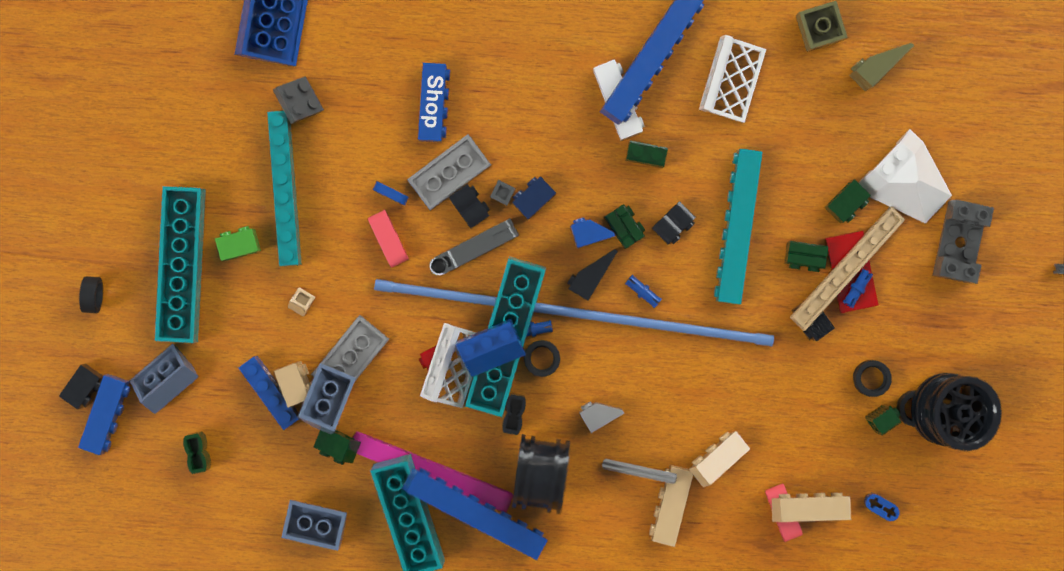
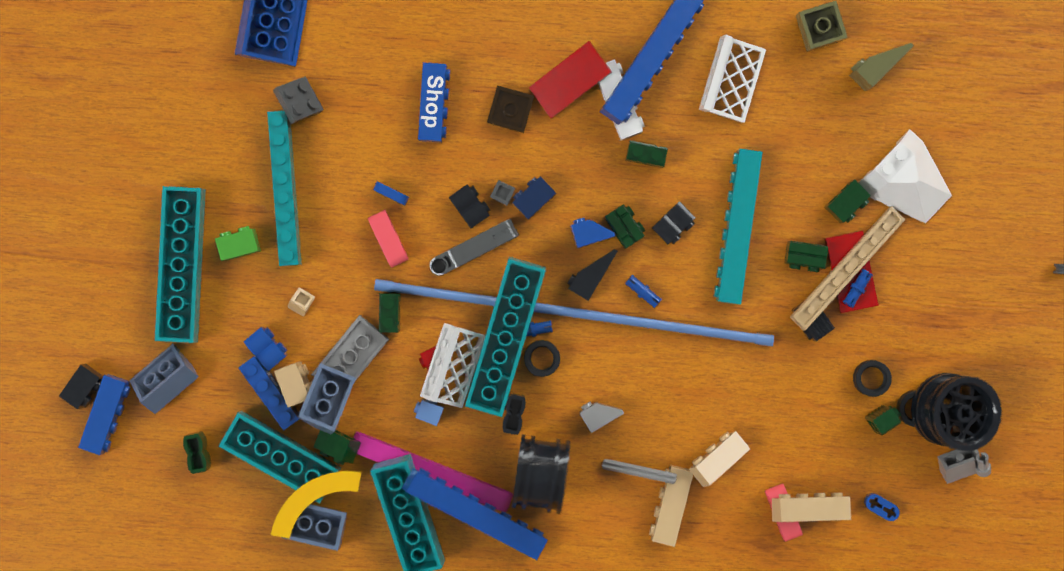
(91, 294): black tyre -> none
(266, 348): none -> blue brick
(274, 452): none -> teal brick
(309, 493): none -> yellow tile
(389, 313): none -> dark green brick
(428, 411): none -> medium blue brick
(449, 172): light grey tile -> none
(490, 348): blue slope -> none
(510, 109): none -> dark brown plate
(570, 79): none -> red tile
(962, 464): none -> light grey hinge
(964, 221): dark grey plate -> none

